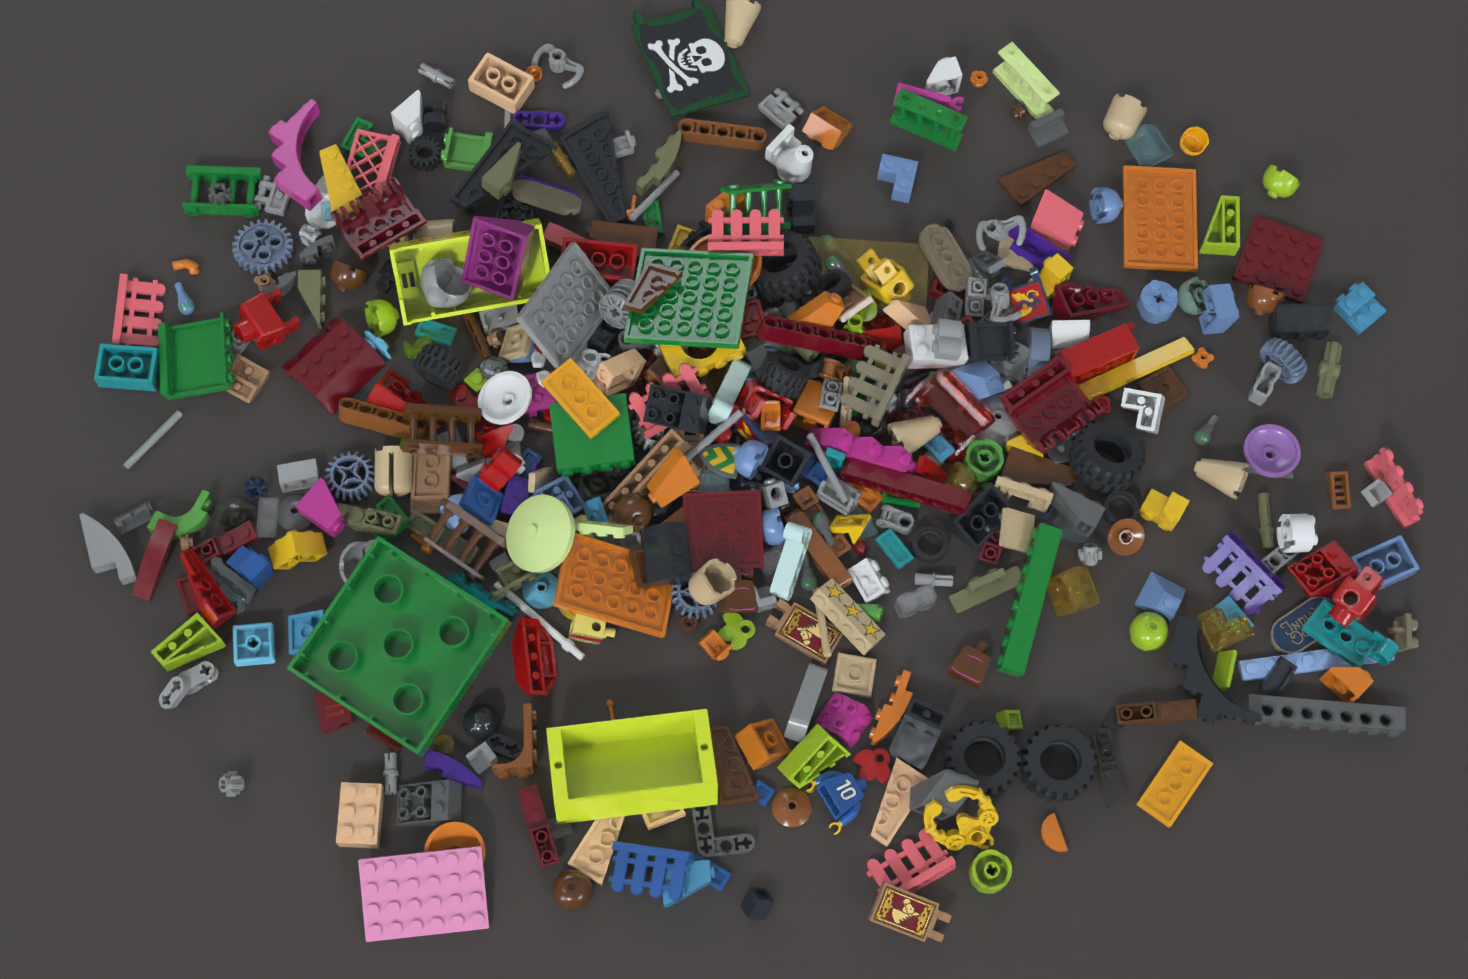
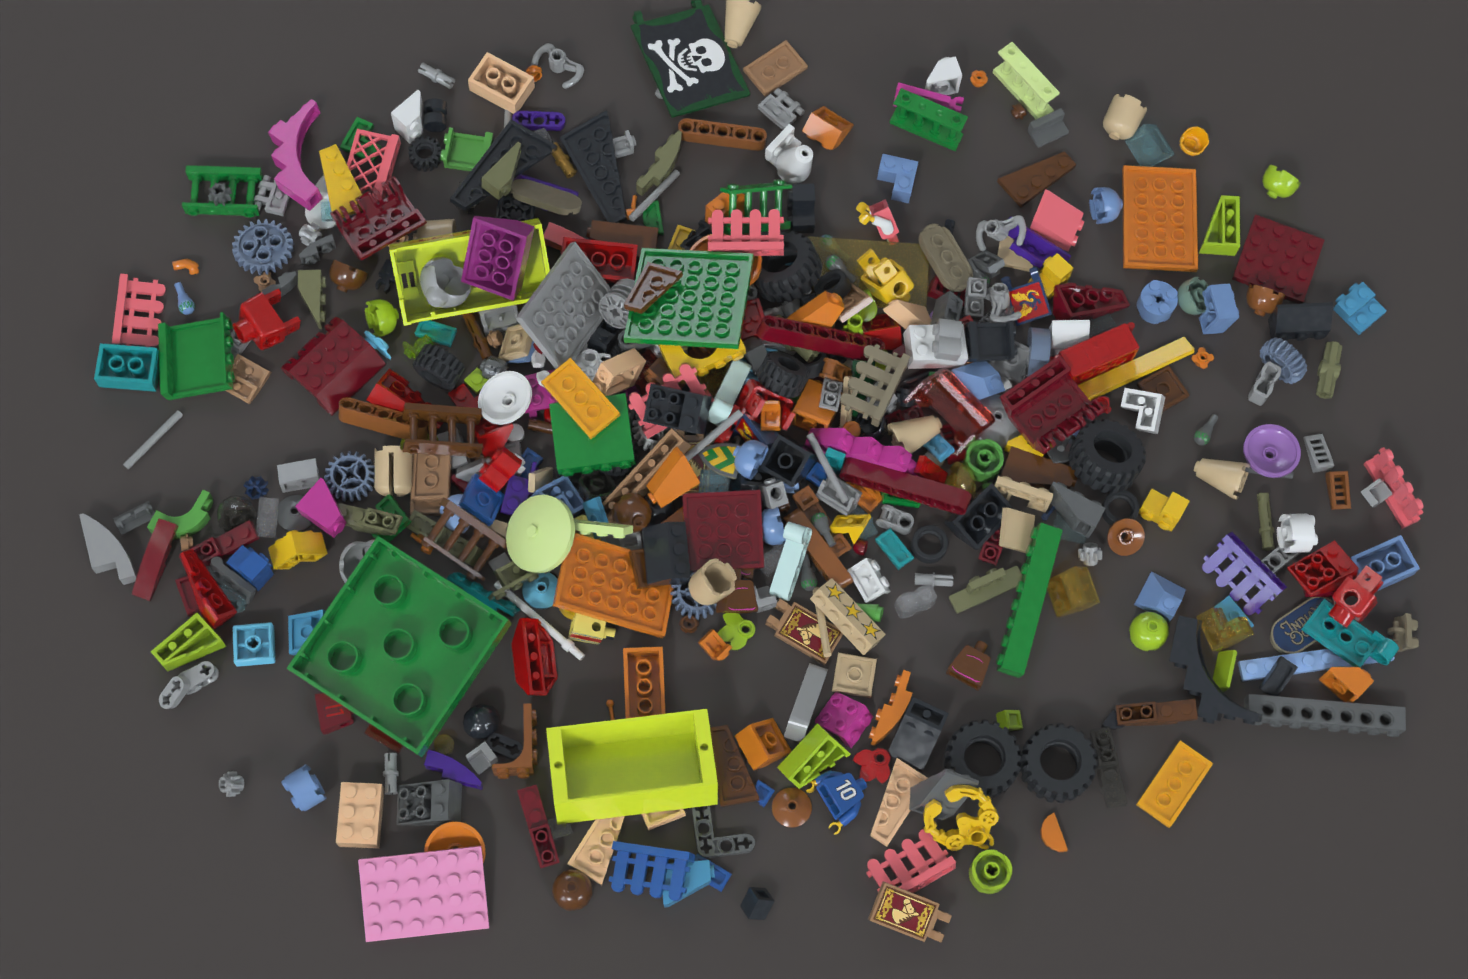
(304, 788): none -> medium blue brick
(644, 681): none -> orange brick
(775, 68): none -> medium nougat tile
(880, 216): none -> torso
(1315, 465): none -> light grey slope

